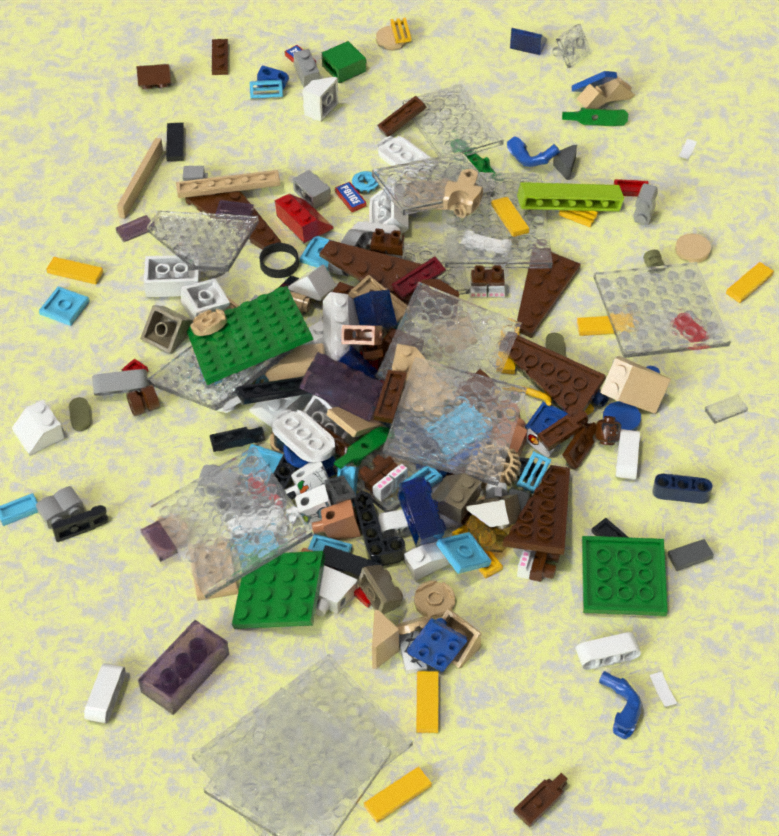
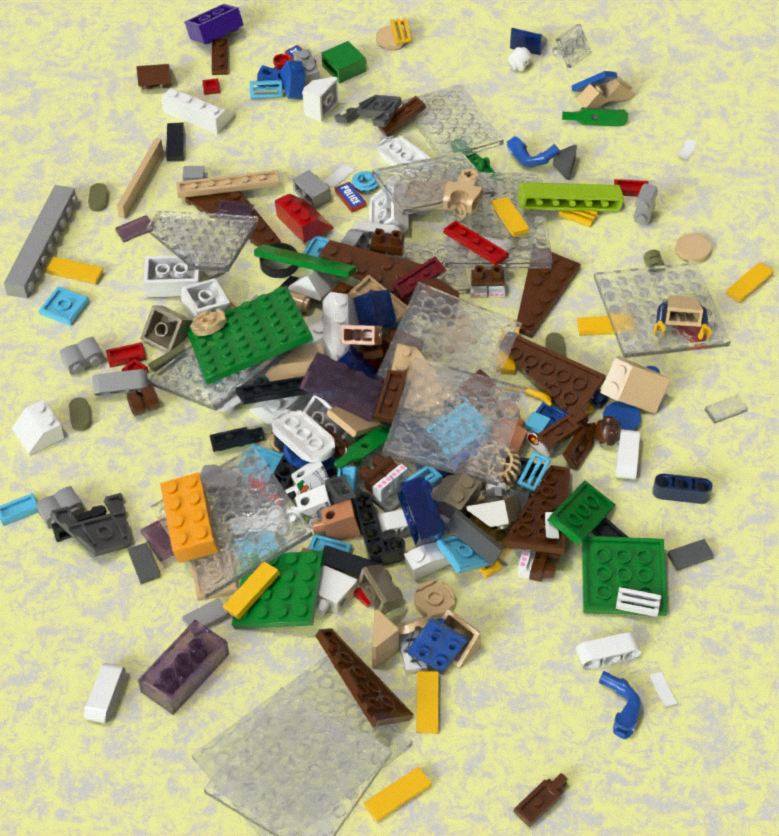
(40, 241): none -> light grey brick
(82, 355): none -> light grey brick
(98, 197): none -> olive tile
(101, 533): none -> dark grey wing
(125, 354): none -> red tile
(143, 563): none -> dark grey tile
(167, 356): none -> olive tile
(189, 517): none -> light orange brick
(195, 110): none -> white slope
(207, 614): none -> light grey tile
(211, 86): none -> red tile
(214, 23): none -> dark purple brick
(251, 590): none -> yellow tile
(279, 61): none -> red wheel
(293, 79): none -> blue slope
(305, 261): none -> green tile
(339, 175): none -> white sticker
(369, 691): none -> reddish brown wing
(377, 106): none -> dark grey wing
(475, 537): none -> dark grey tile
(476, 243): none -> red tile
(519, 59): none -> white head
(537, 422): none -> medium azure tile
(551, 531): none -> white sticker
(581, 512): none -> green tile
(638, 598): none -> white tile
(684, 312): none -> tan torso

